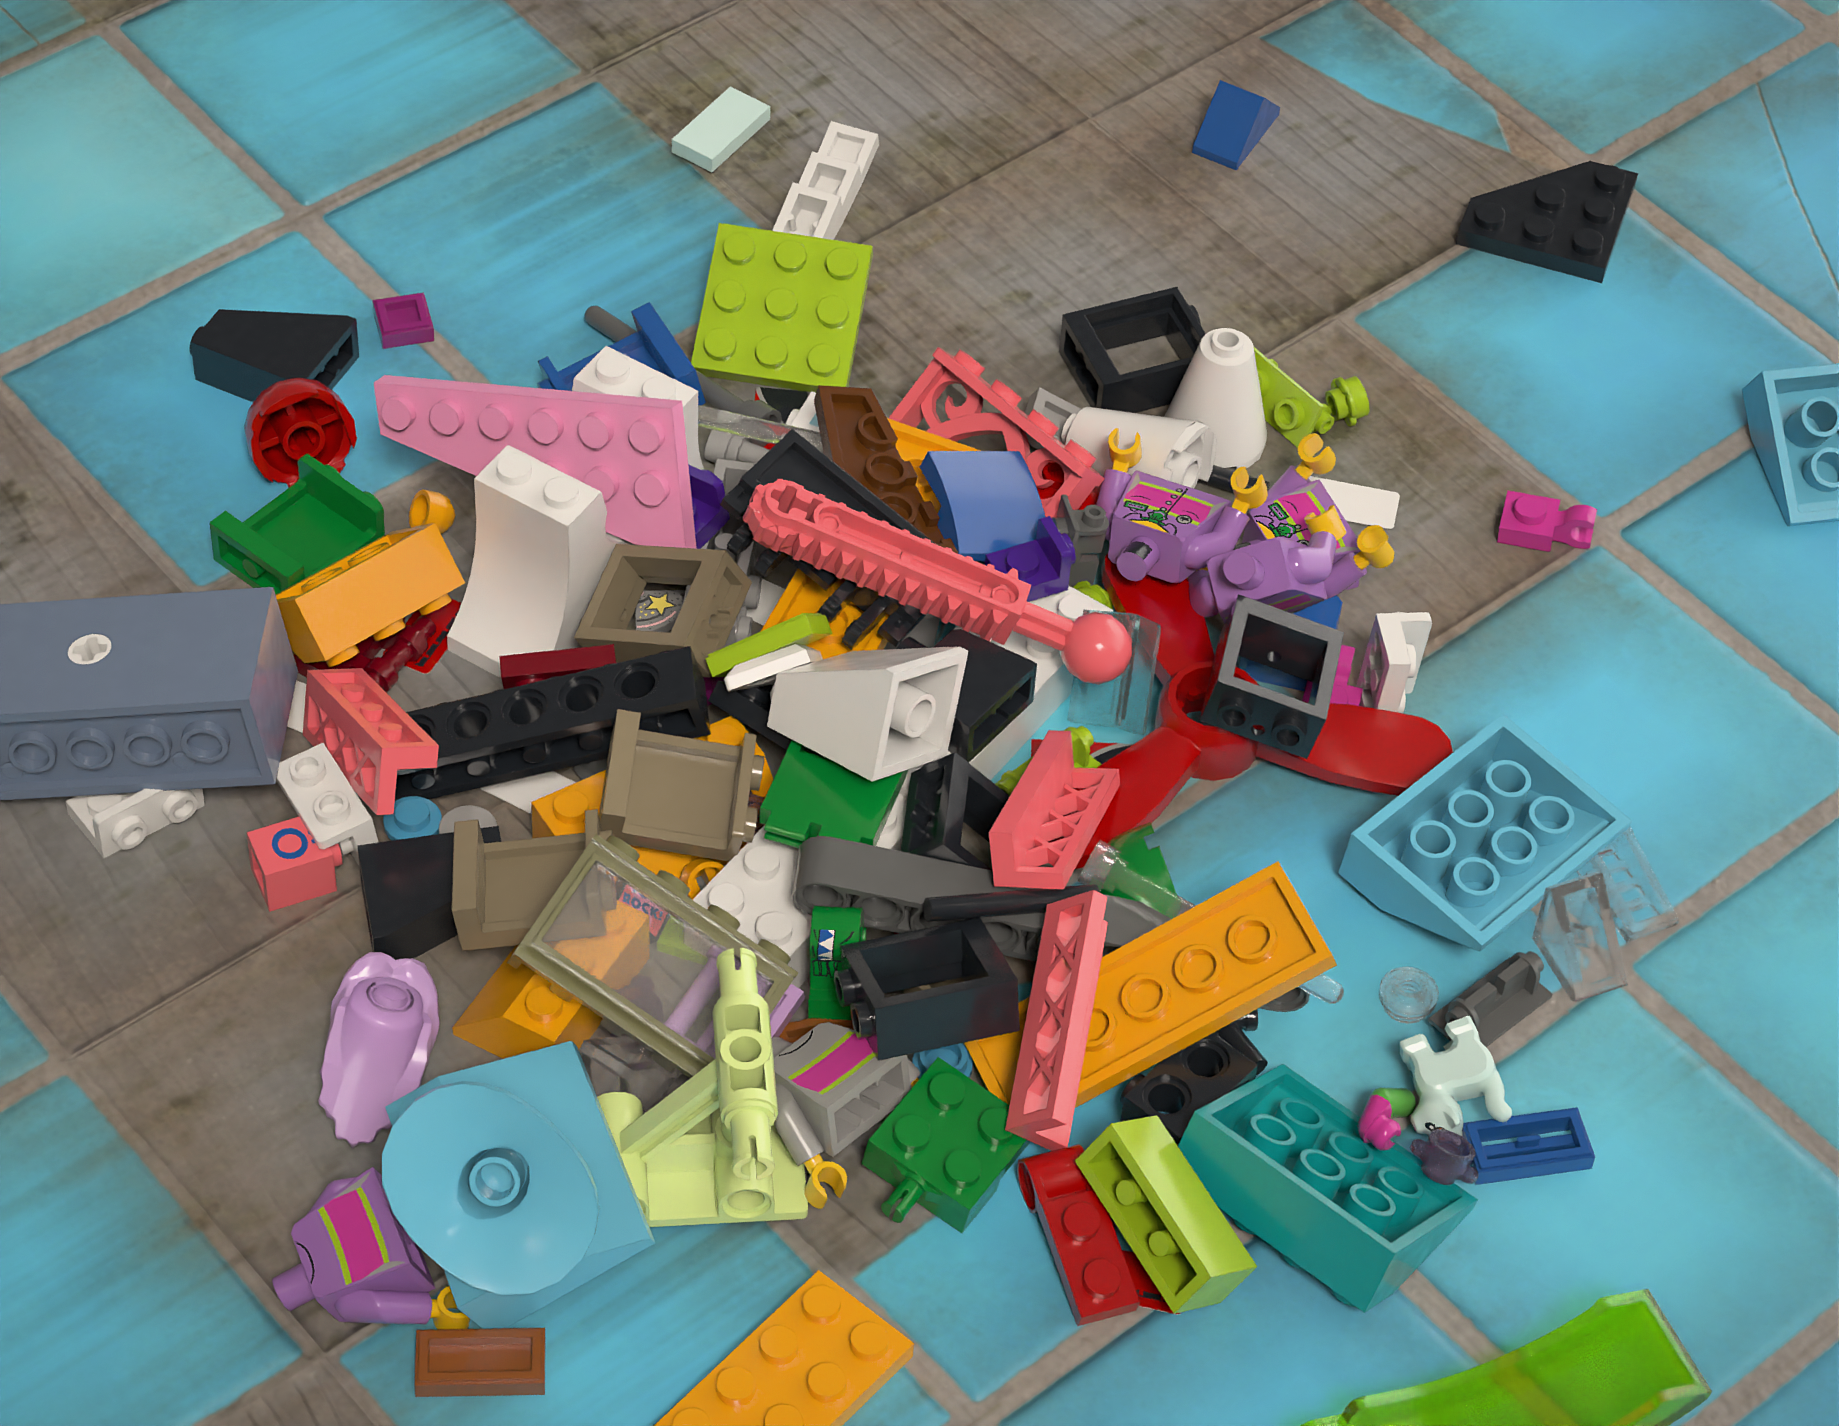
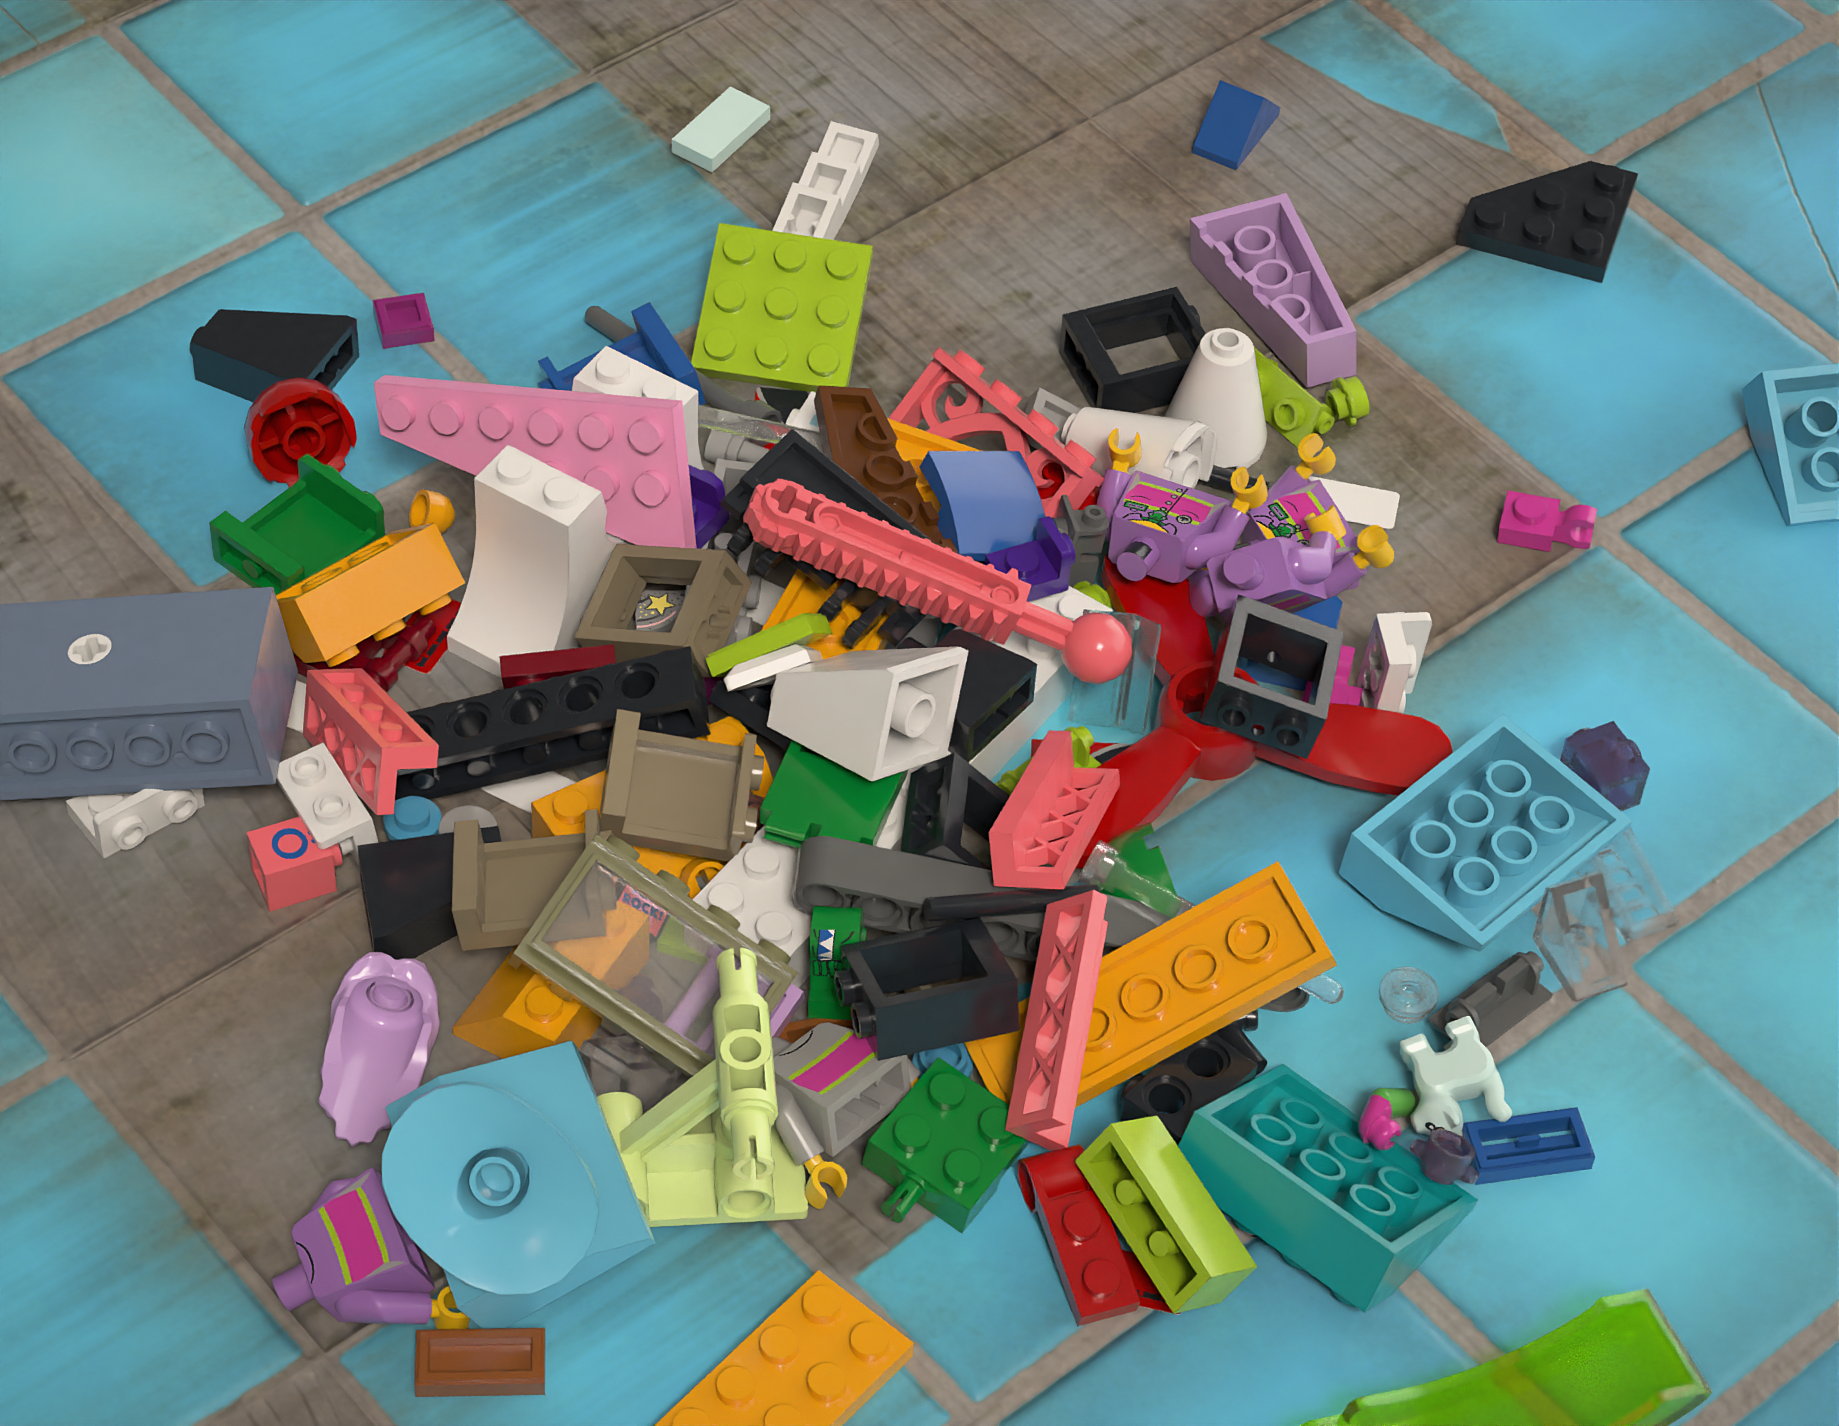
(1278, 285): none -> lavender wedge
(1607, 763): none -> clear purple brick

